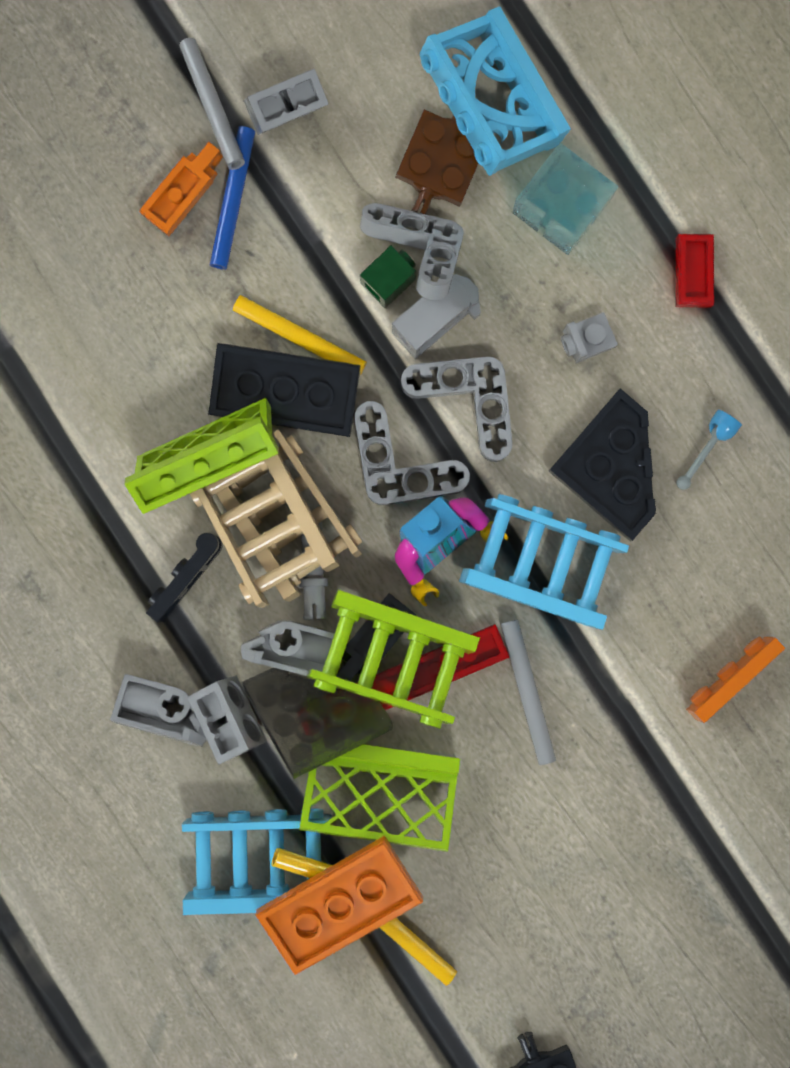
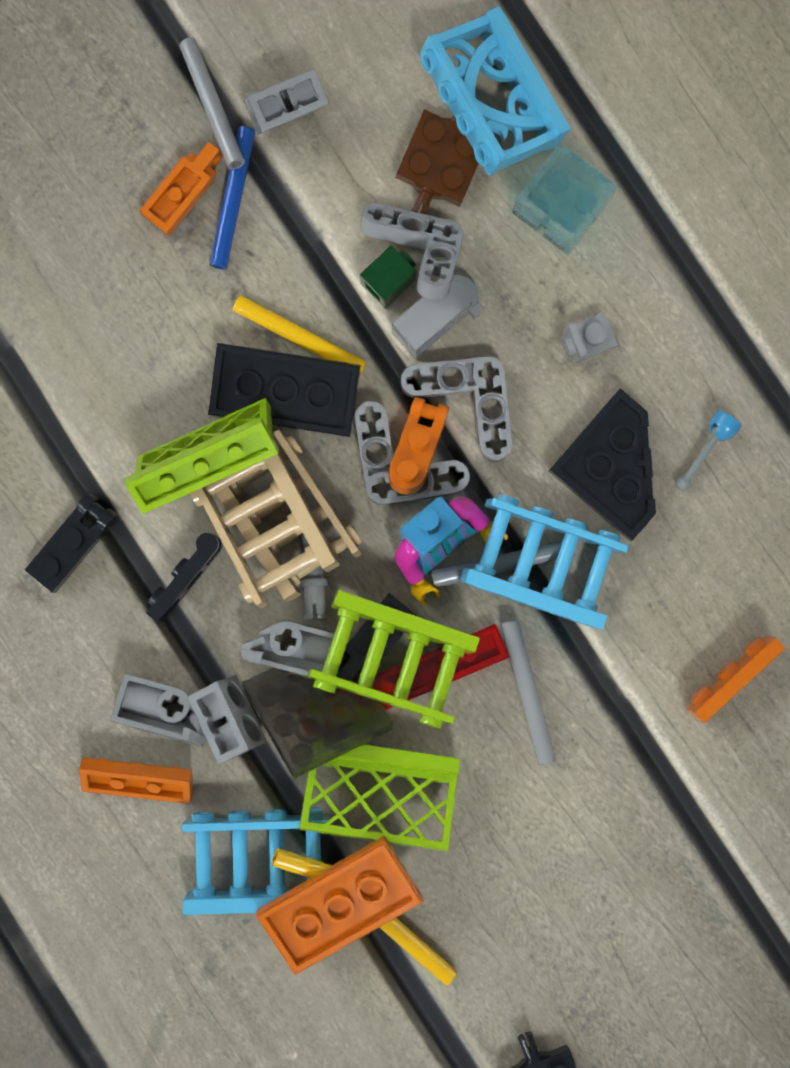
(71, 543): none -> black plate
(136, 780): none -> orange plate
(417, 447): none -> orange plate
(504, 563): none -> light grey piece
(695, 270): red tile -> none

